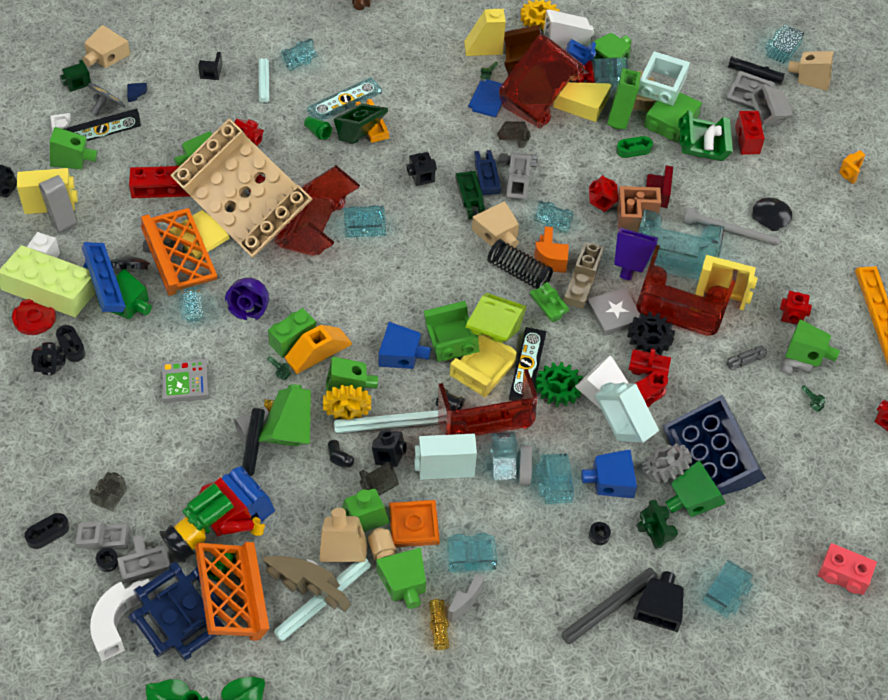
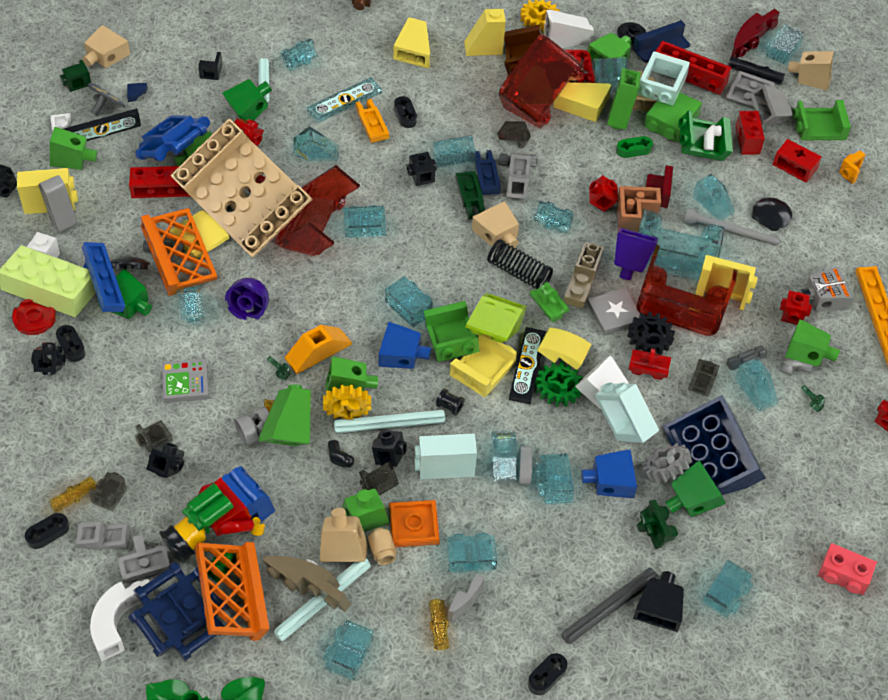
(72, 494): none -> clear yellow pin
(112, 564): black bush -> none
(152, 435): none -> clear smoke bracket
(165, 460): none -> black brick
(171, 135): none -> blue brick
(248, 99): none -> green torso
(252, 441): black axle -> none
(288, 331): bright green brick -> none
(315, 146): none -> clear light blue slope
(318, 127): green cone -> none
(349, 649): none -> clear light blue brick
(358, 122): dark green slope -> none
(403, 576): bright green torso -> none
(408, 111): none -> black beam
(408, 300): none -> clear light blue brick
(413, 44): none -> light yellow slope
(454, 151): none -> clear light blue brick
(486, 98): blue window -> none
(487, 72): clear green hand -> none
(491, 417): clear red windscreen -> none
(544, 670): none -> black beam
(551, 253): orange brick -> none
(564, 345): none -> light yellow slope
(580, 52): blue bracket -> none
(599, 540): black bush -> none
(634, 28): none -> black gear
(648, 42): none -> dark blue panel
(653, 387): red piece -> none
(702, 70): none -> red brick
(703, 377): none -> clear smoke bracket
(713, 197): none -> clear light blue slope
(752, 30): none -> dark red slope
(757, 384): none -> clear light blue slope
(797, 160): none -> red brick
(822, 122): none -> bright green panel
(828, 290): none -> light grey torso

